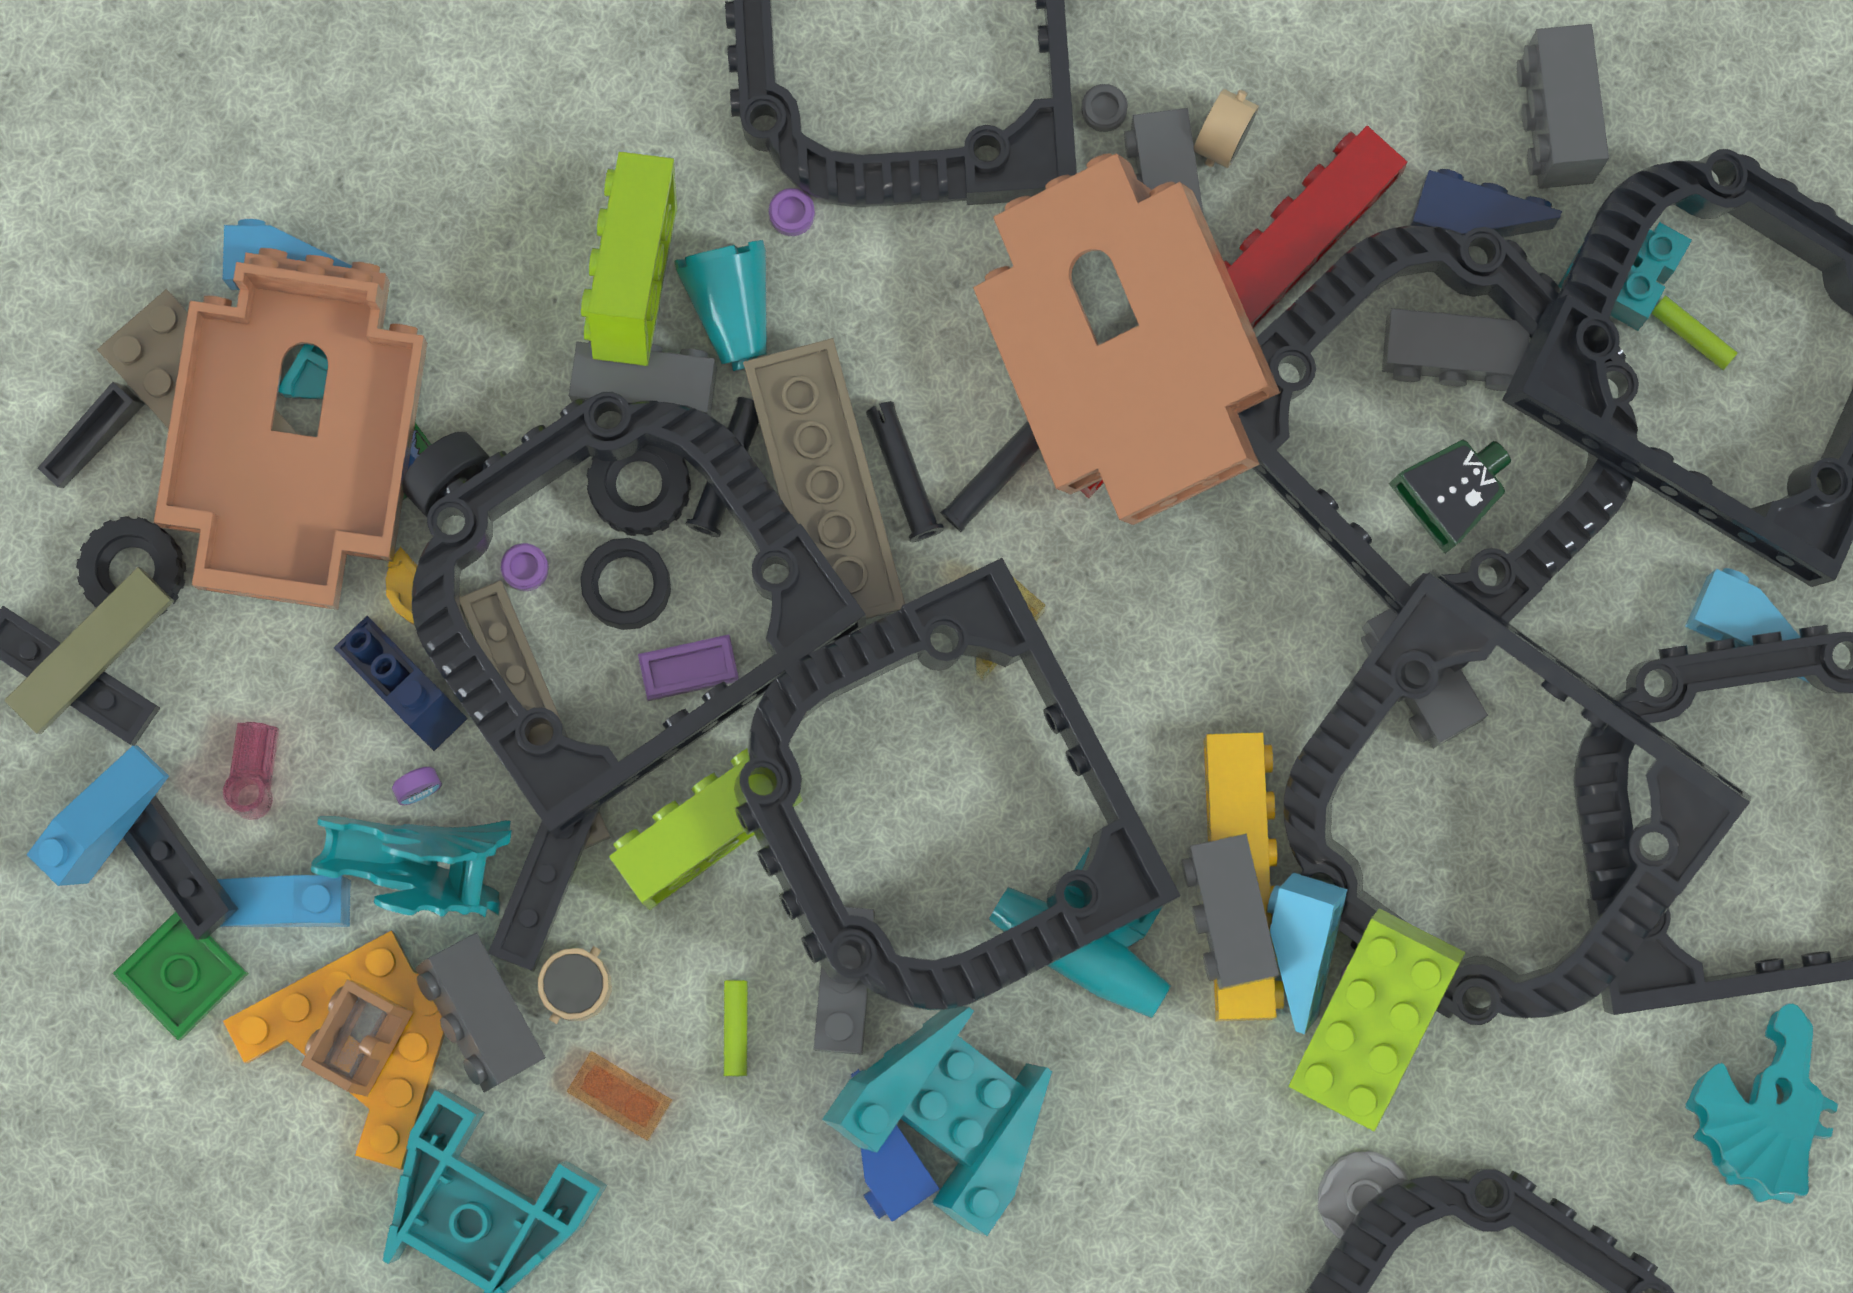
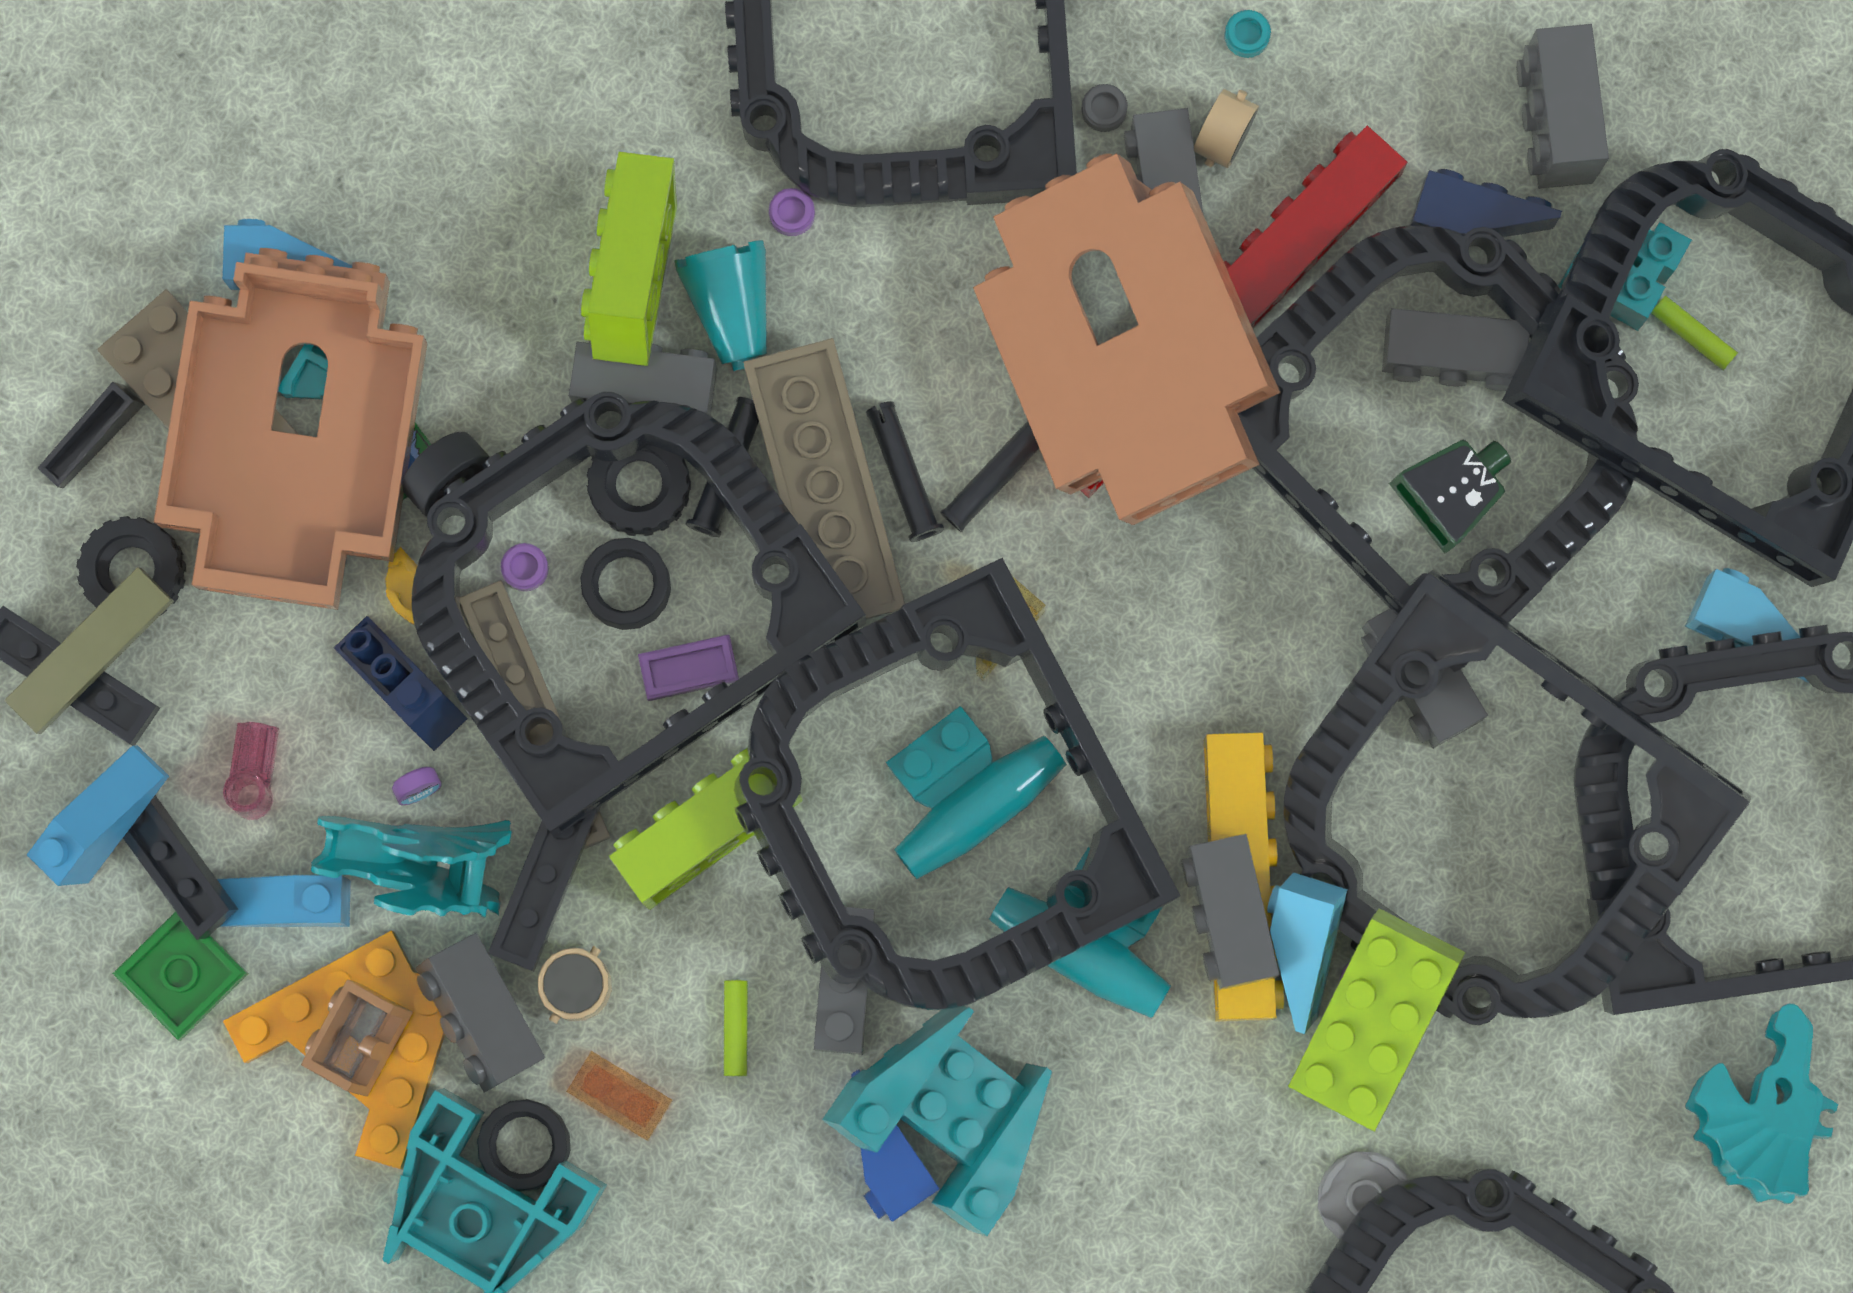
(496, 1121): none -> black tyre
(967, 791): none -> teal plate
(1247, 33): none -> teal tile

